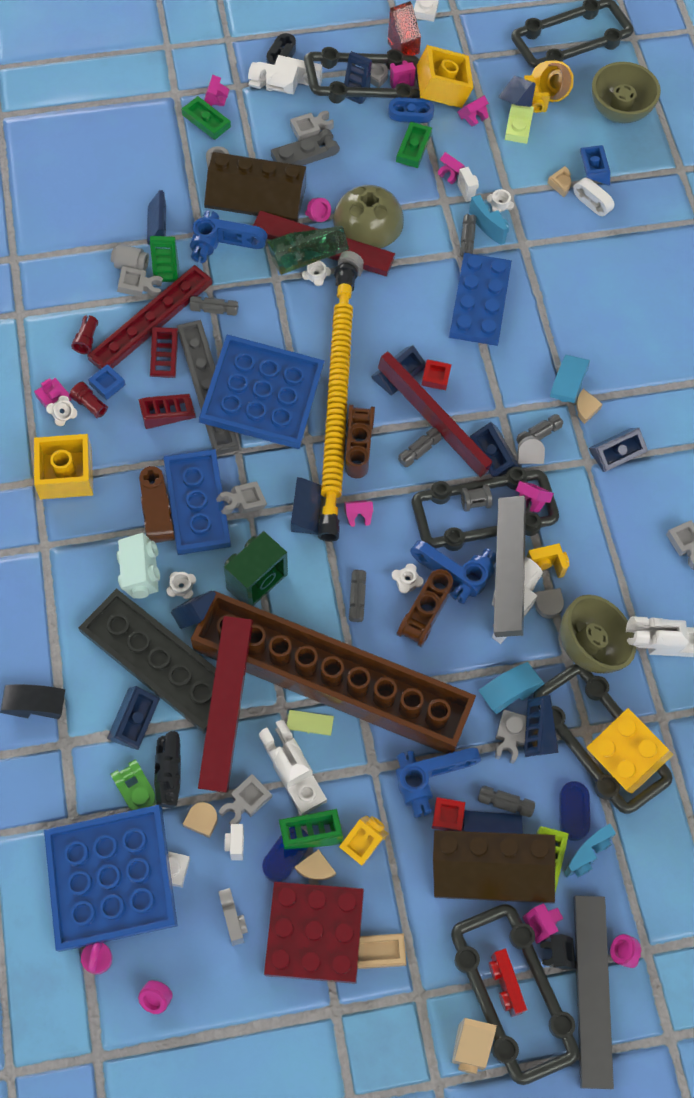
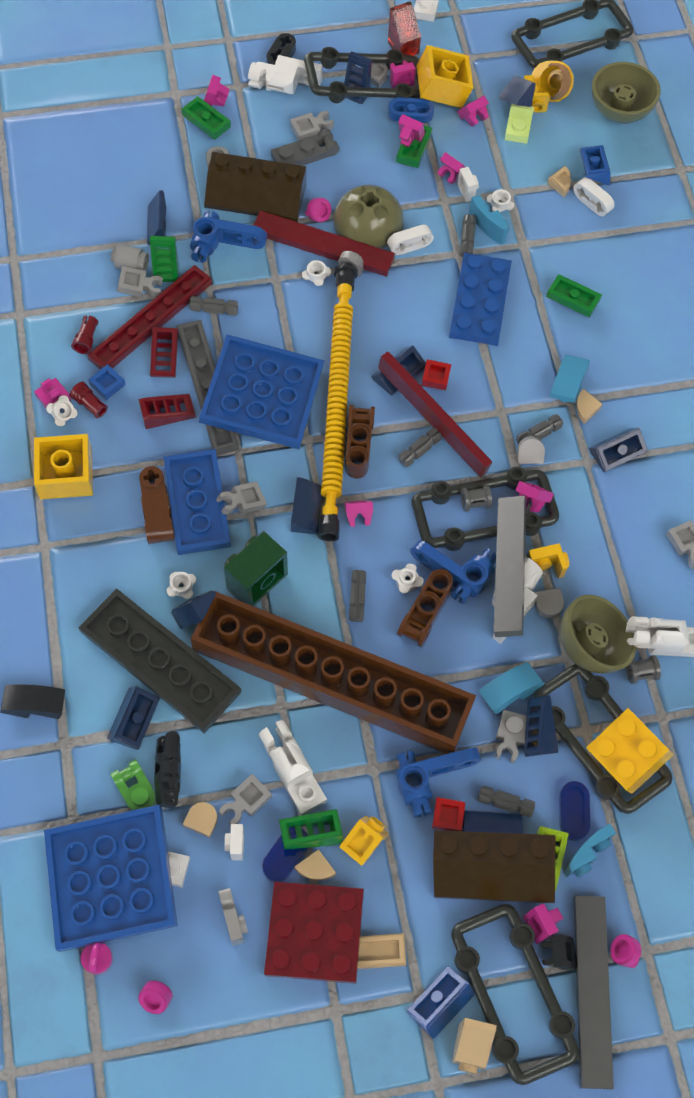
(138, 566): light aqua brick -> none
(225, 704): dark red tile -> none
(306, 247): clear green slope -> none
(310, 722): yellowish green window -> none
(410, 130): none -> dark pink tile
(410, 239): none -> white beam
(441, 1002): none -> blue slope
(495, 447): dark blue slope -> none
(502, 970): red plate -> none
(573, 295): none -> green plate
(644, 669): none -> dark grey bush

